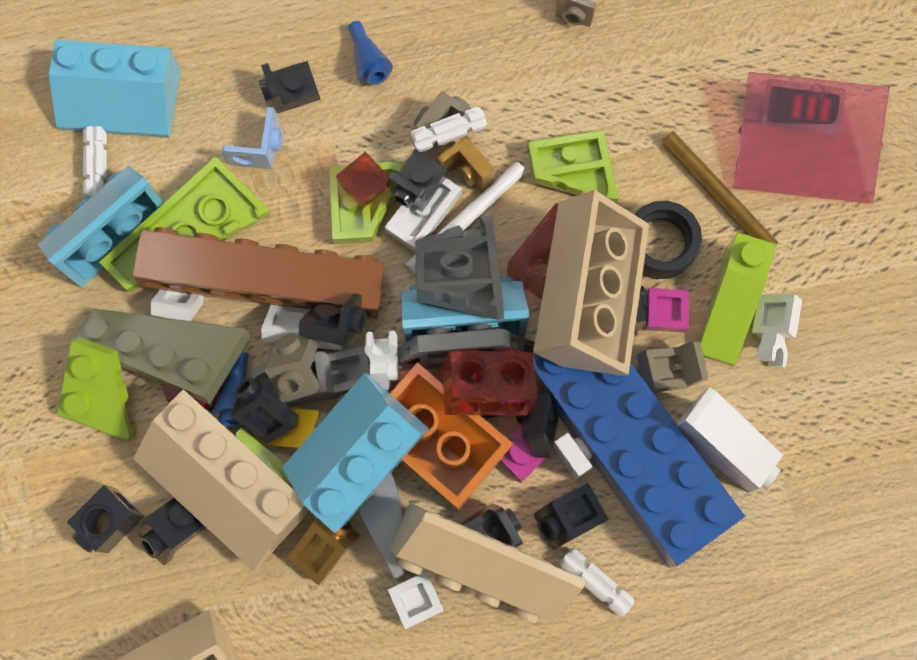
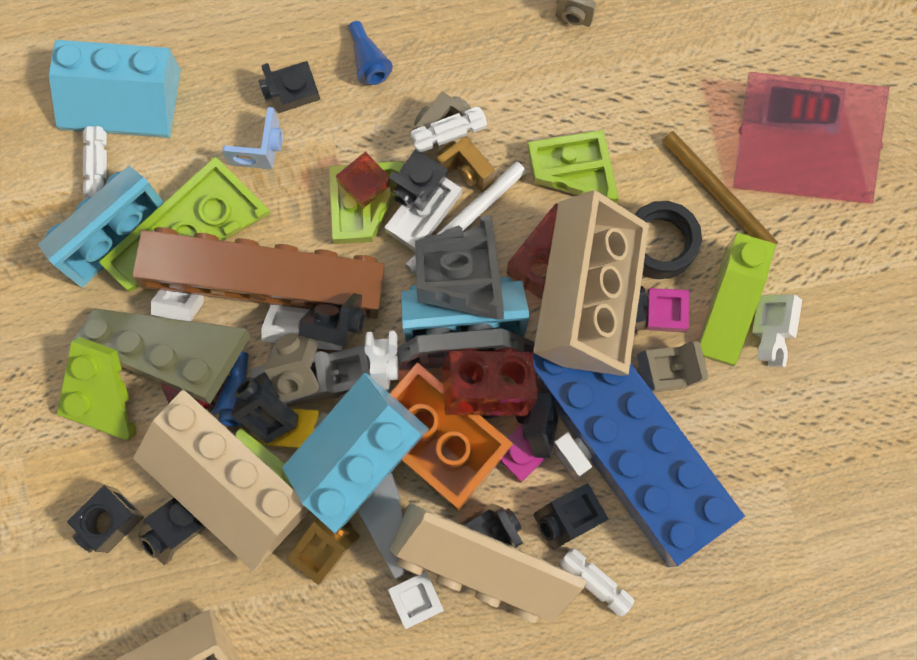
(729, 441): white slope -> none

